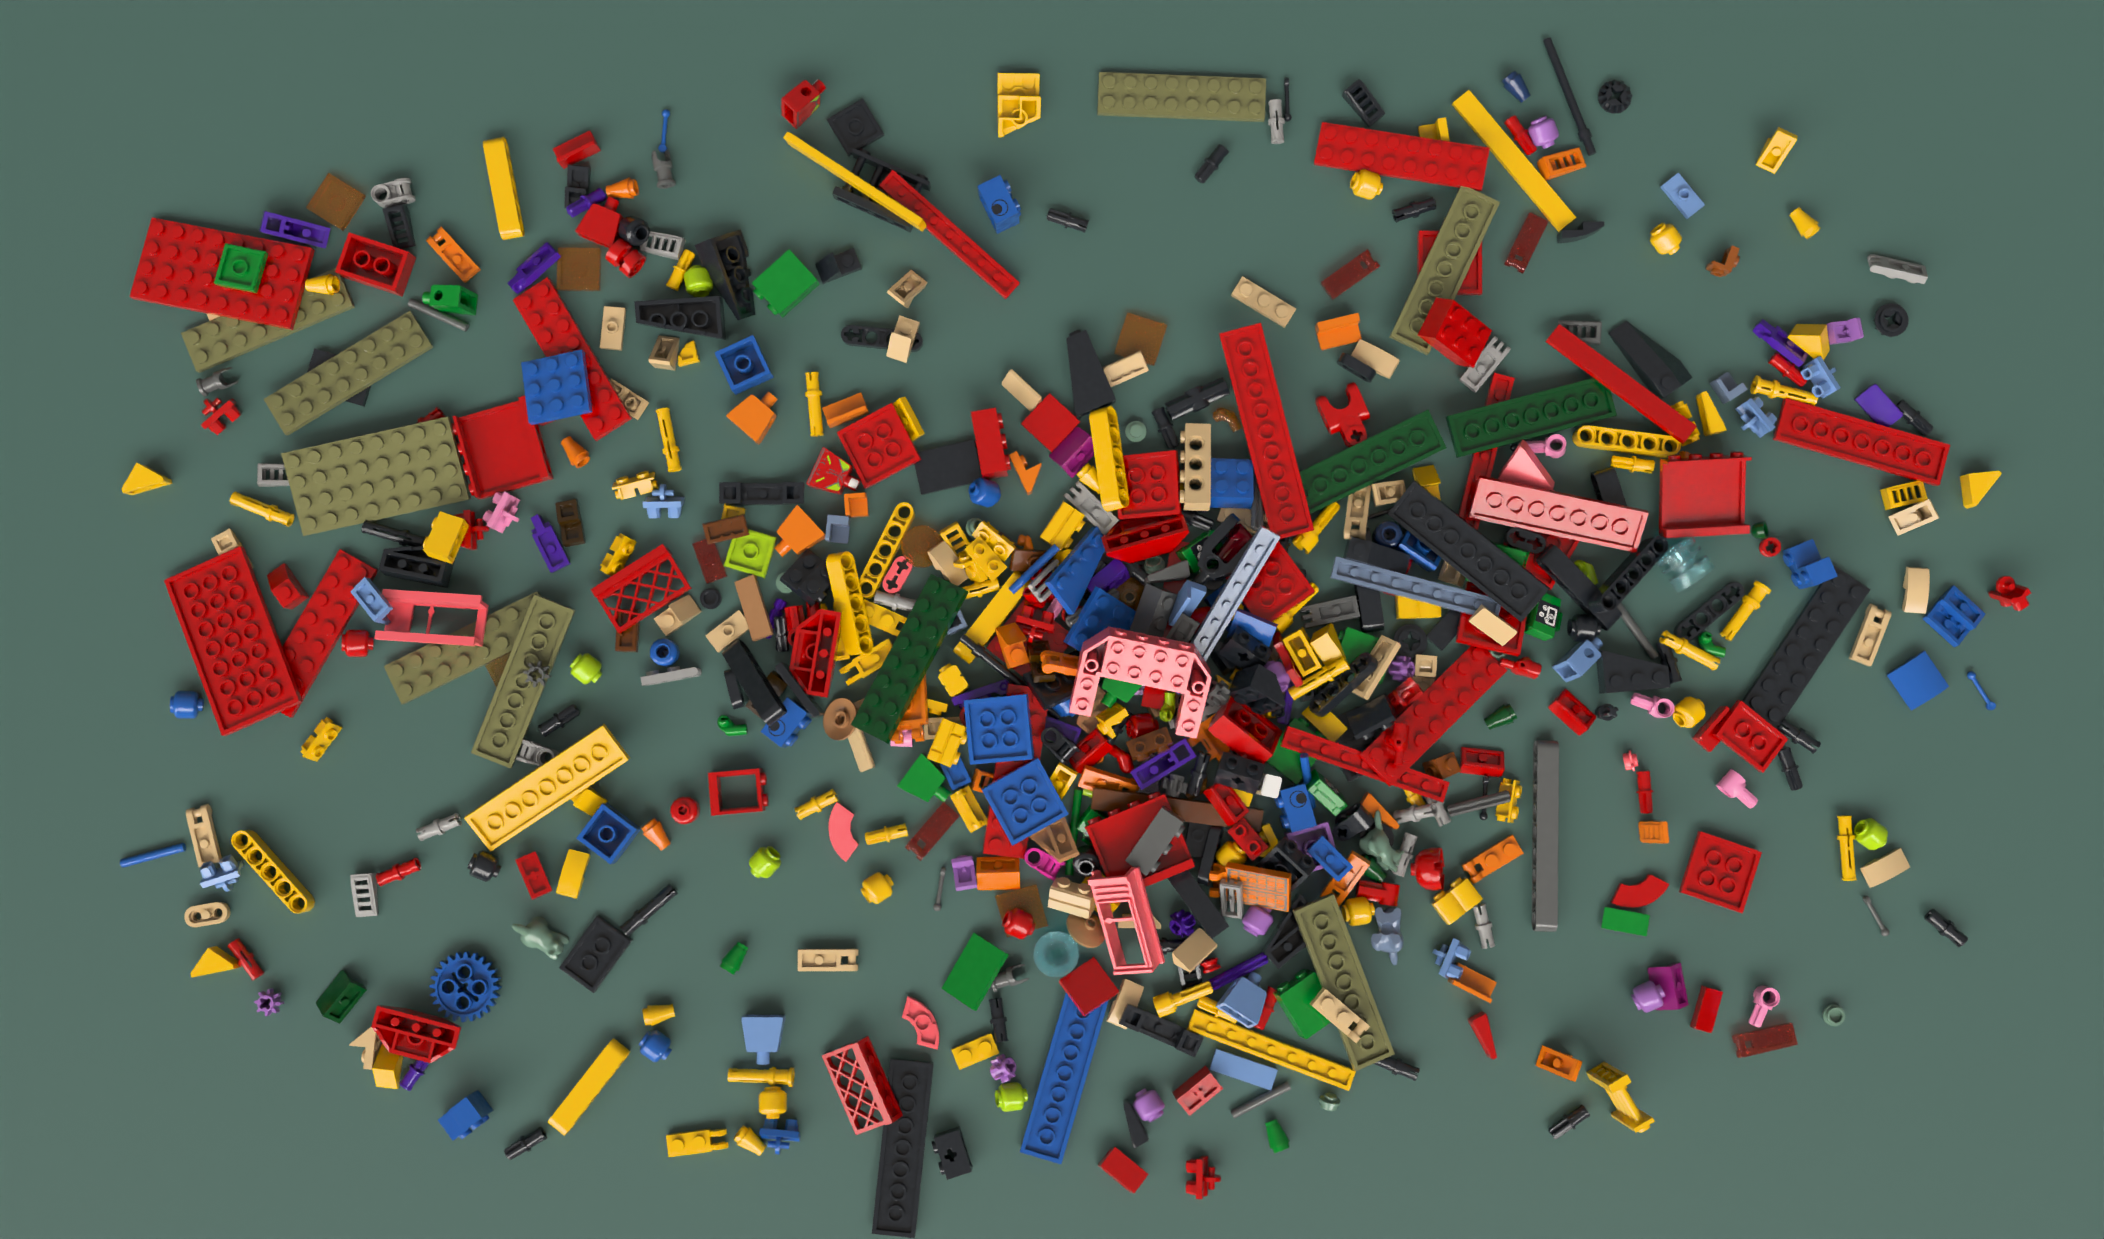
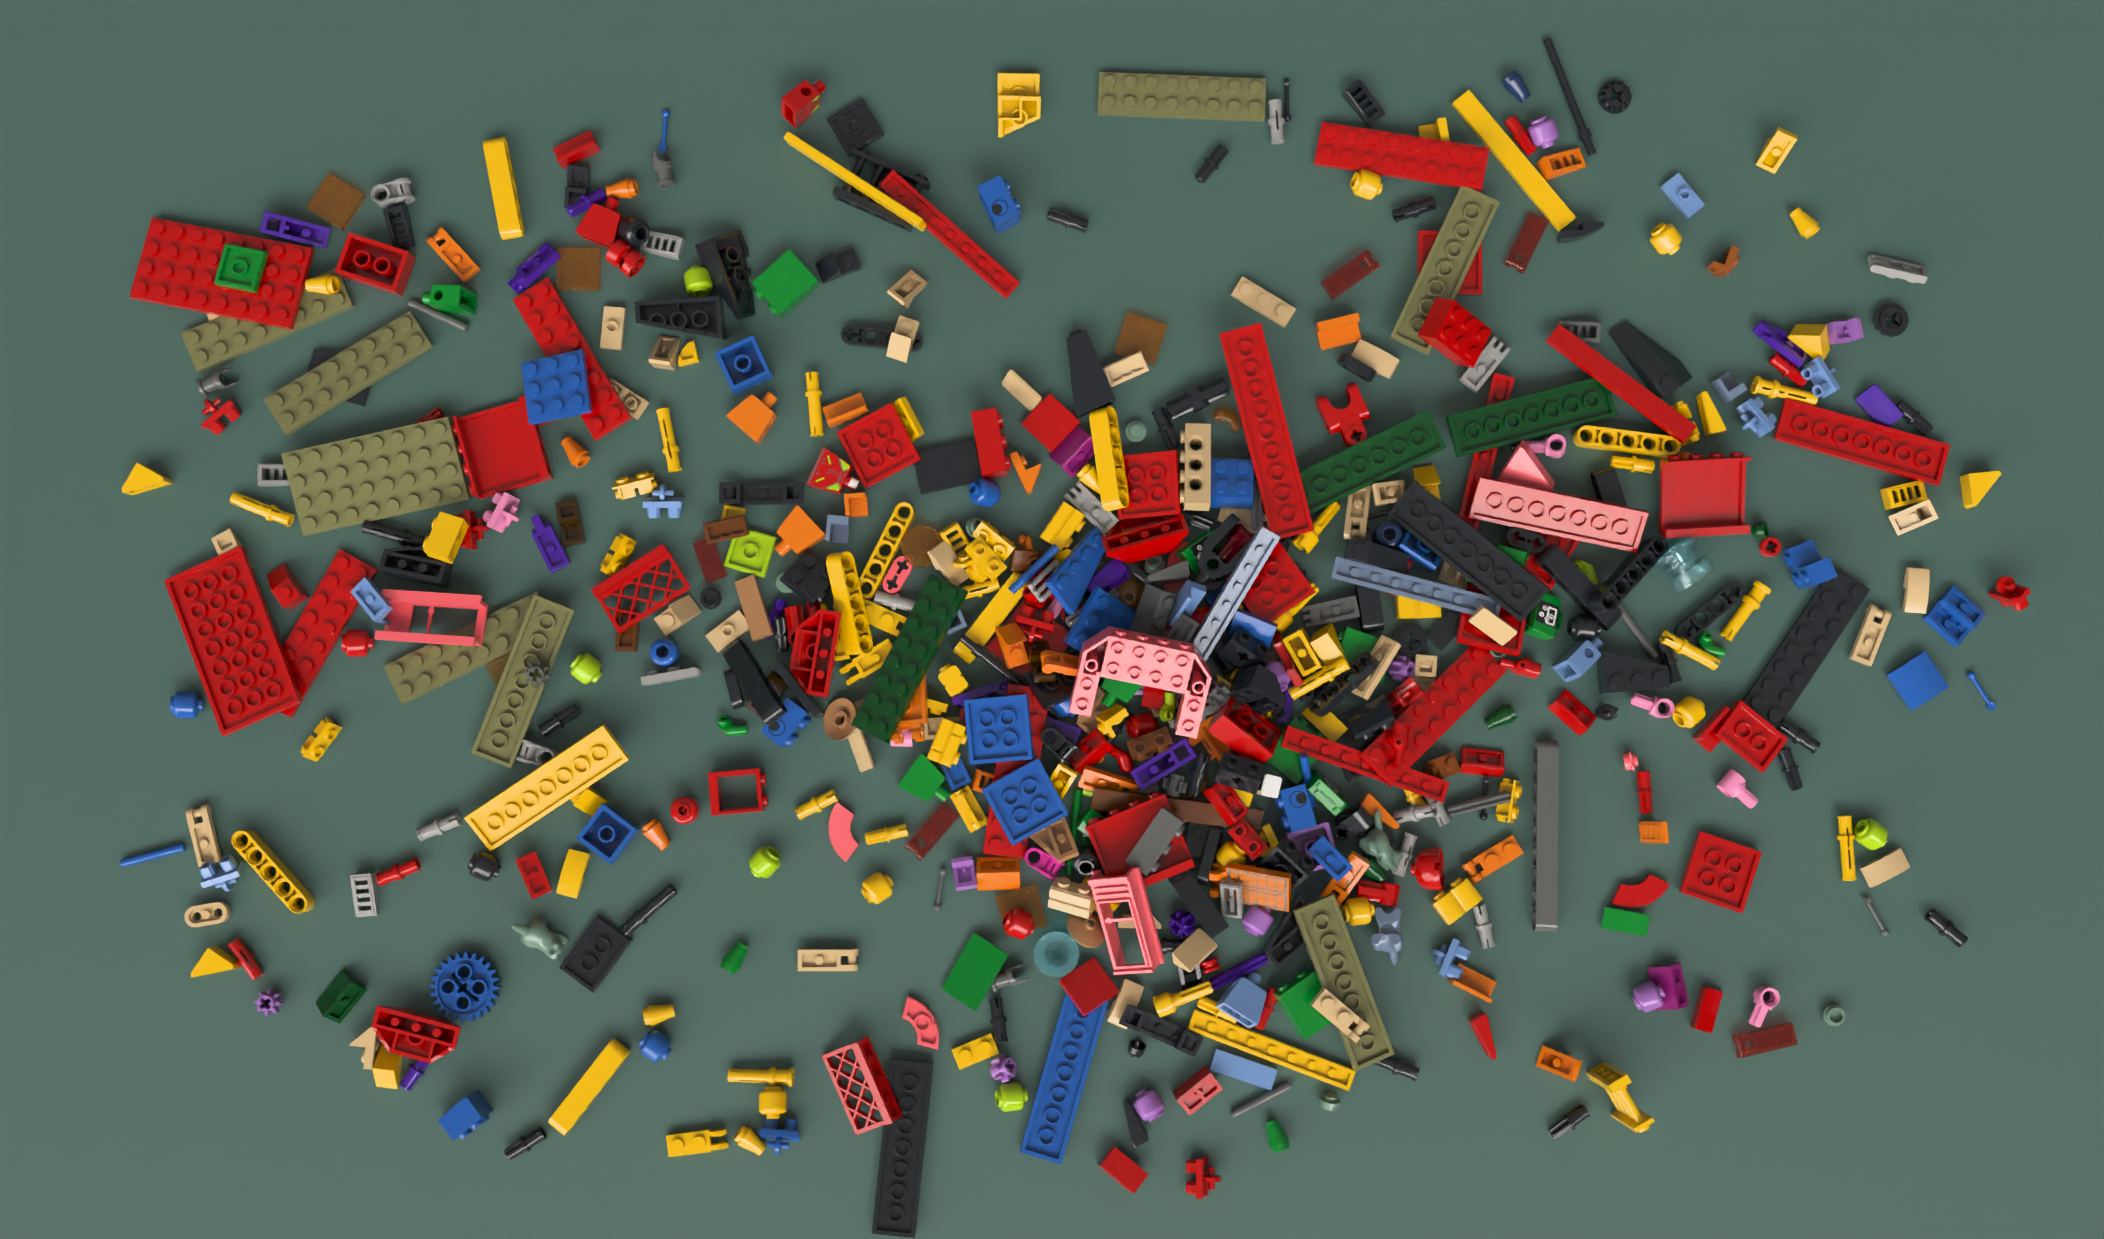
(679, 270): yellow axle -> none
(763, 1034): medium blue torso -> none
(952, 1140): black brick -> none
(1136, 1048): none -> black hinge

